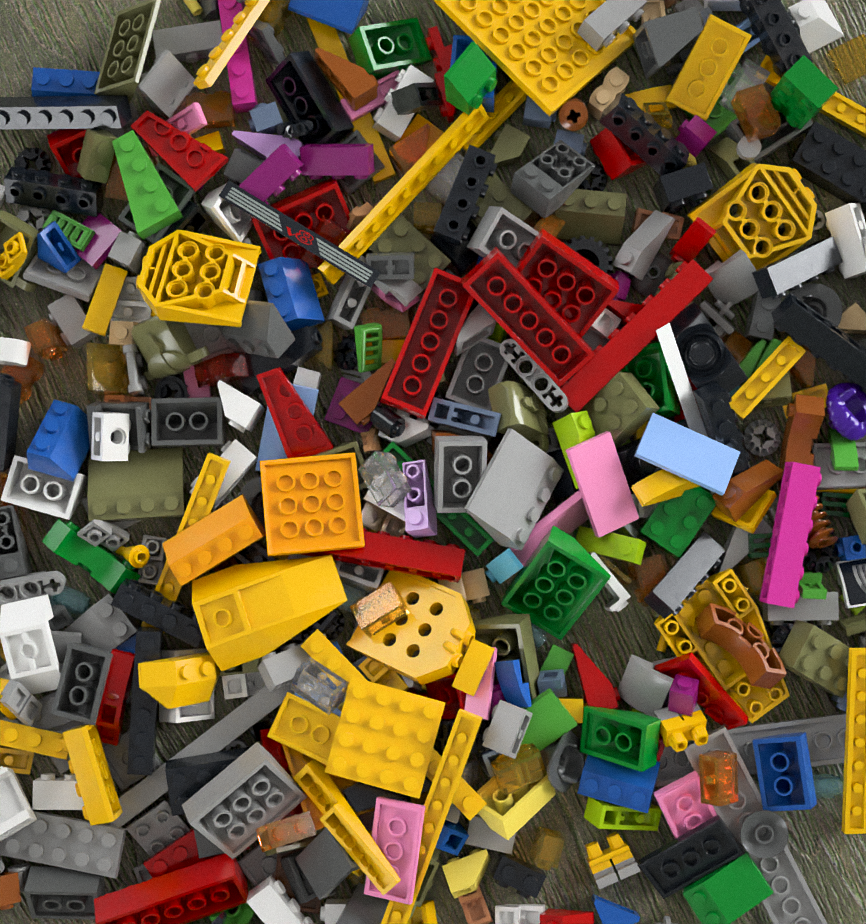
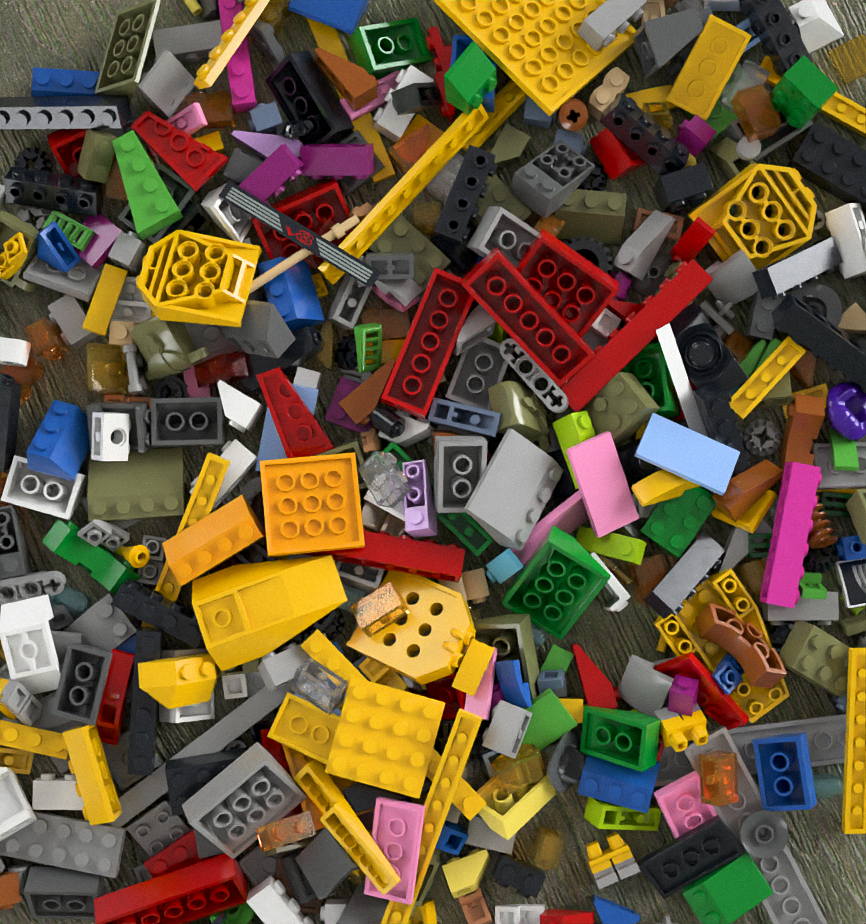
(337, 231): none -> tan bar
(728, 673): none -> blue slope

